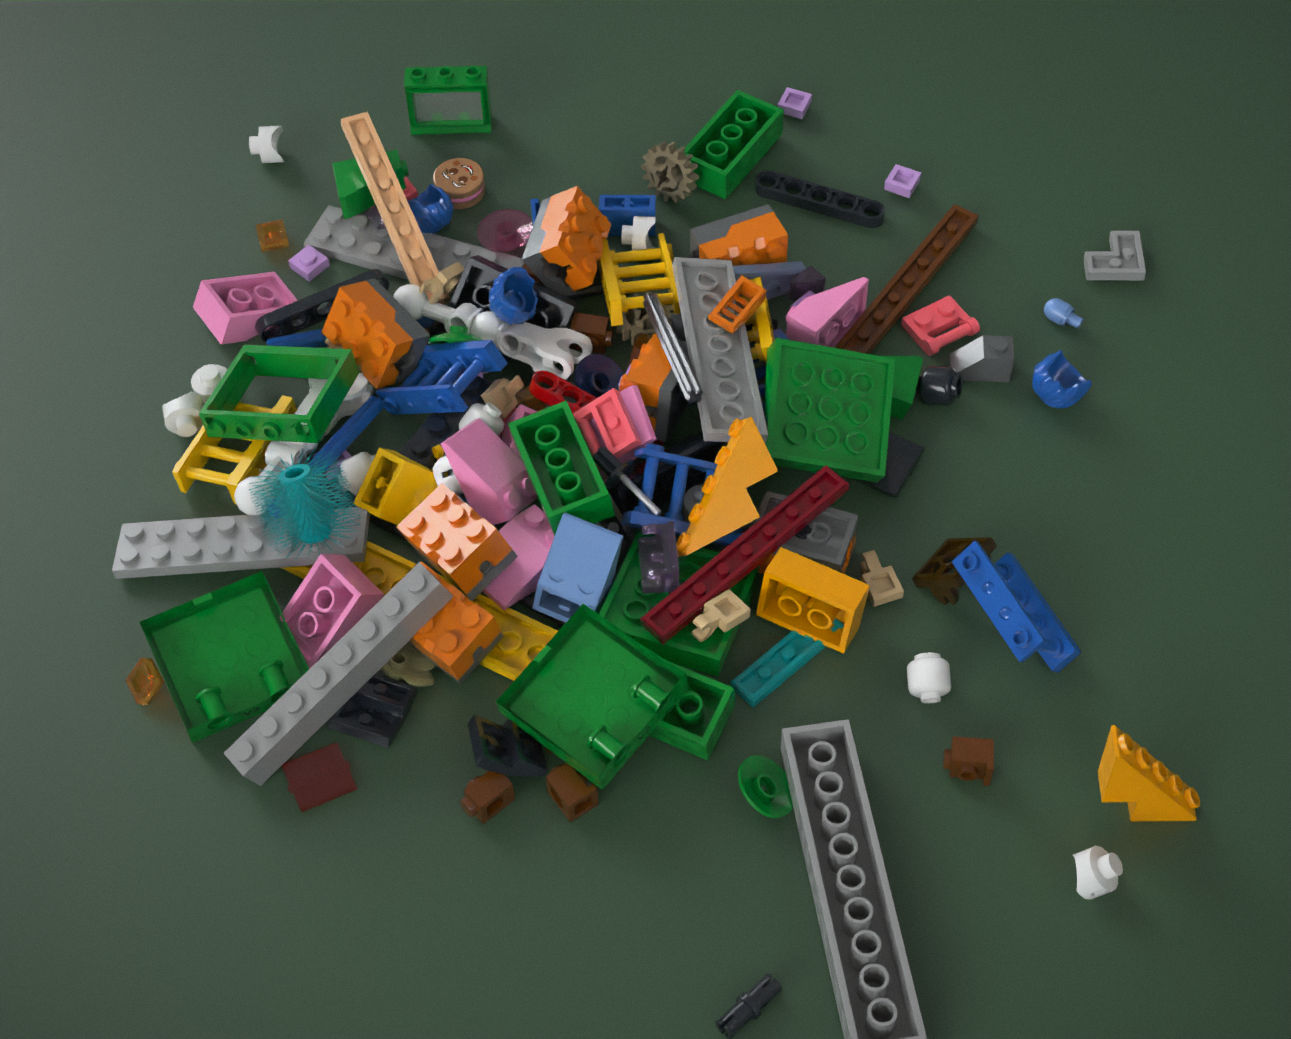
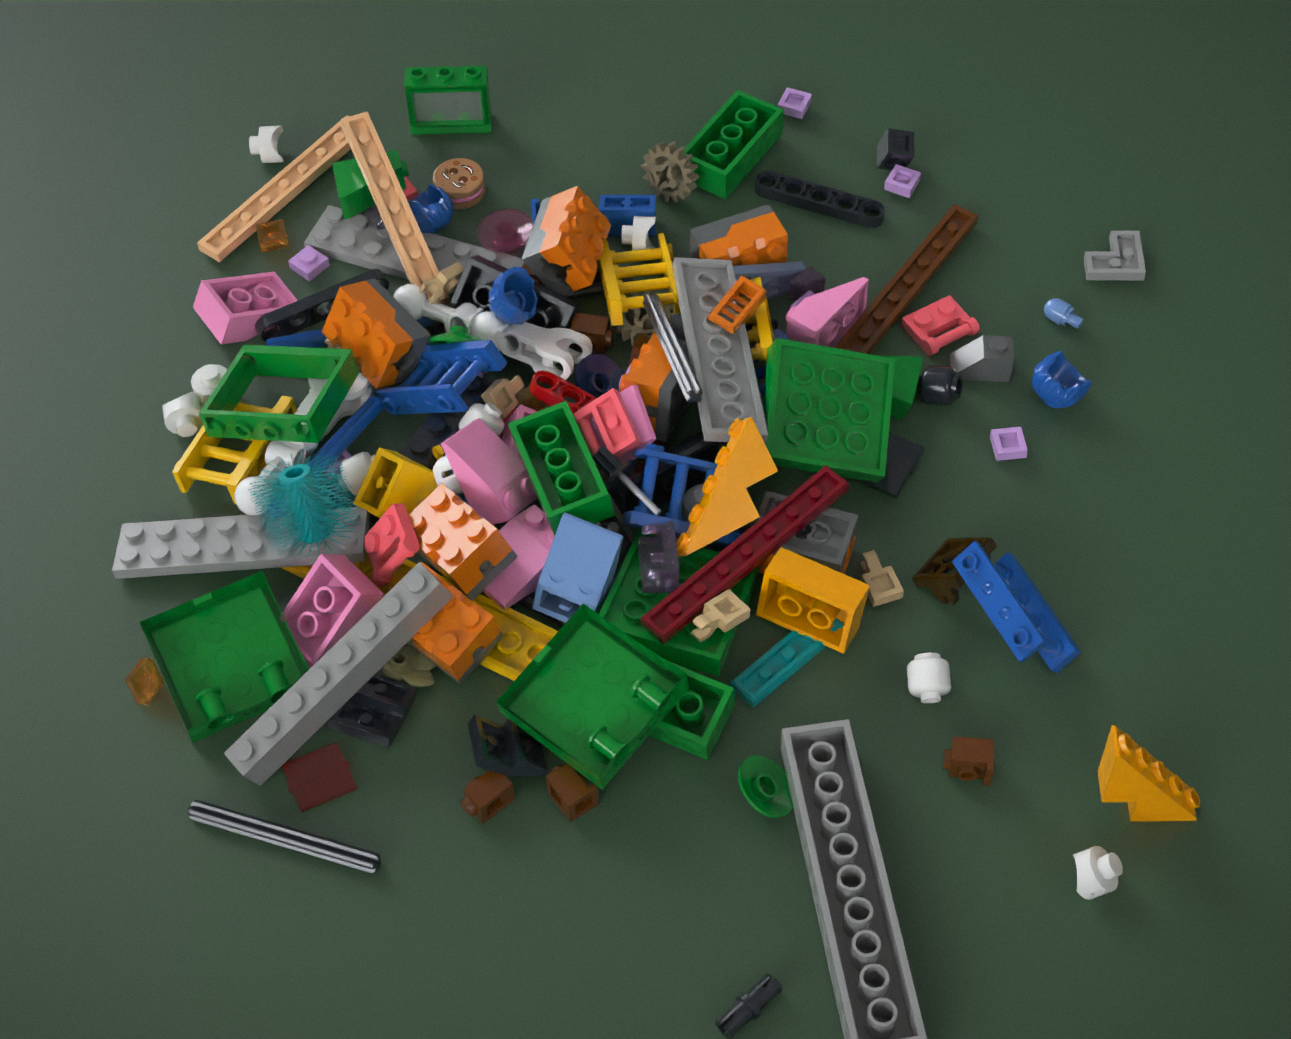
(275, 194): none -> light nougat plate
(284, 836): none -> axle
(388, 534): none -> coral plate
(895, 148): none -> black brick
(1008, 443): none -> lavender plate

